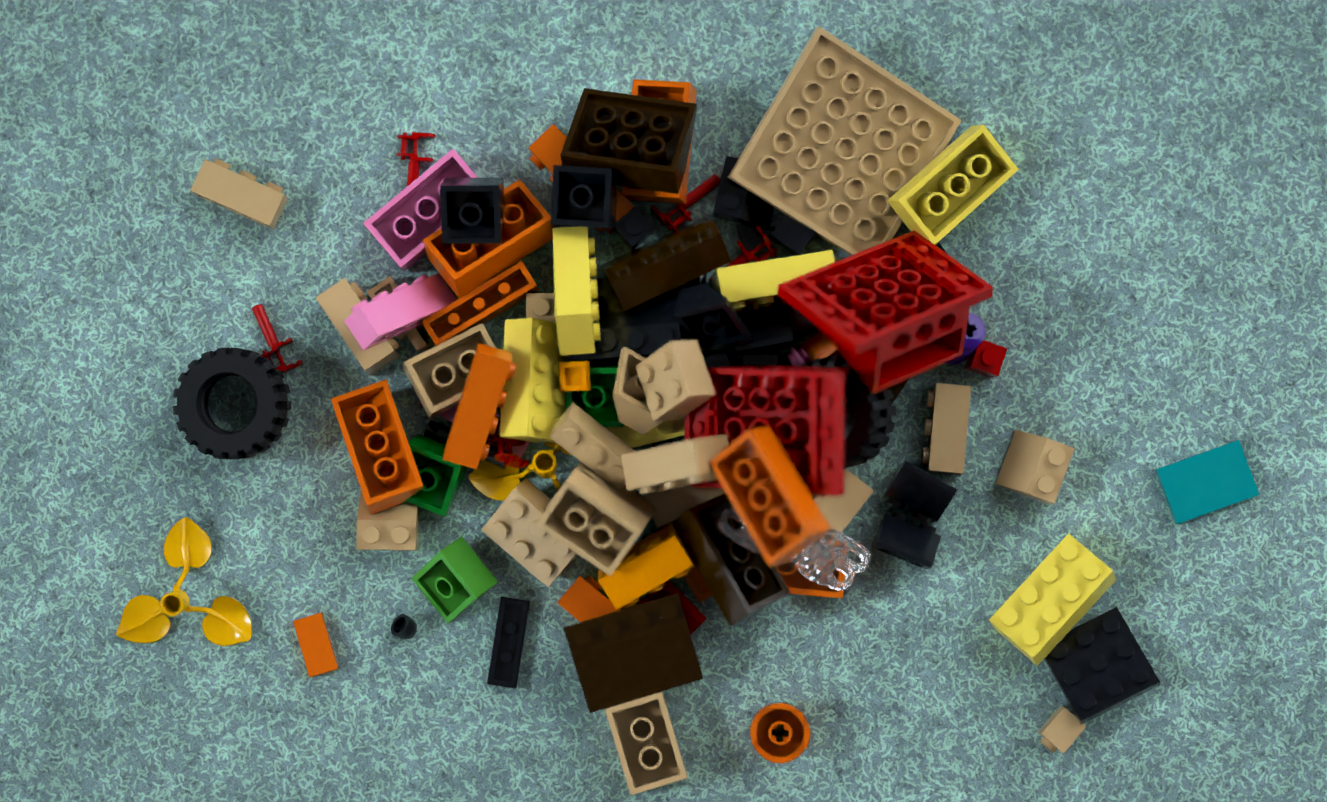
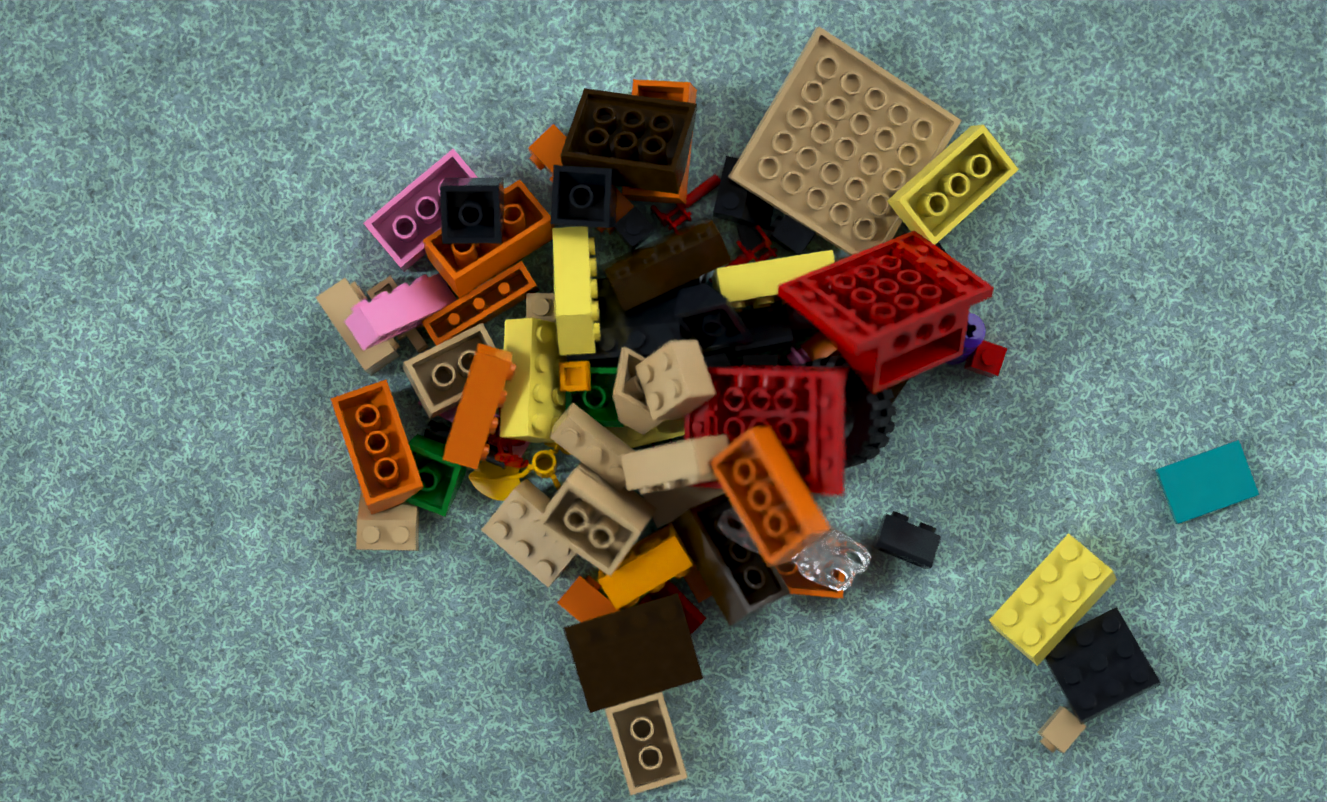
(145, 617): yellow plant -> none
(193, 403): black tyre -> none
(239, 192): tan brick -> none
(272, 340): red piece -> none
(315, 644): orange tile -> none
(403, 627): black hinge -> none
(414, 164): red piece -> none
(454, 579): bright green slope -> none
(508, 642): black tile -> none
(790, 745): orange brick -> none
(841, 509): tan brick -> none
(919, 492): black slope -> none
(946, 428): tan brick -> none
(1035, 466): tan slope -> none

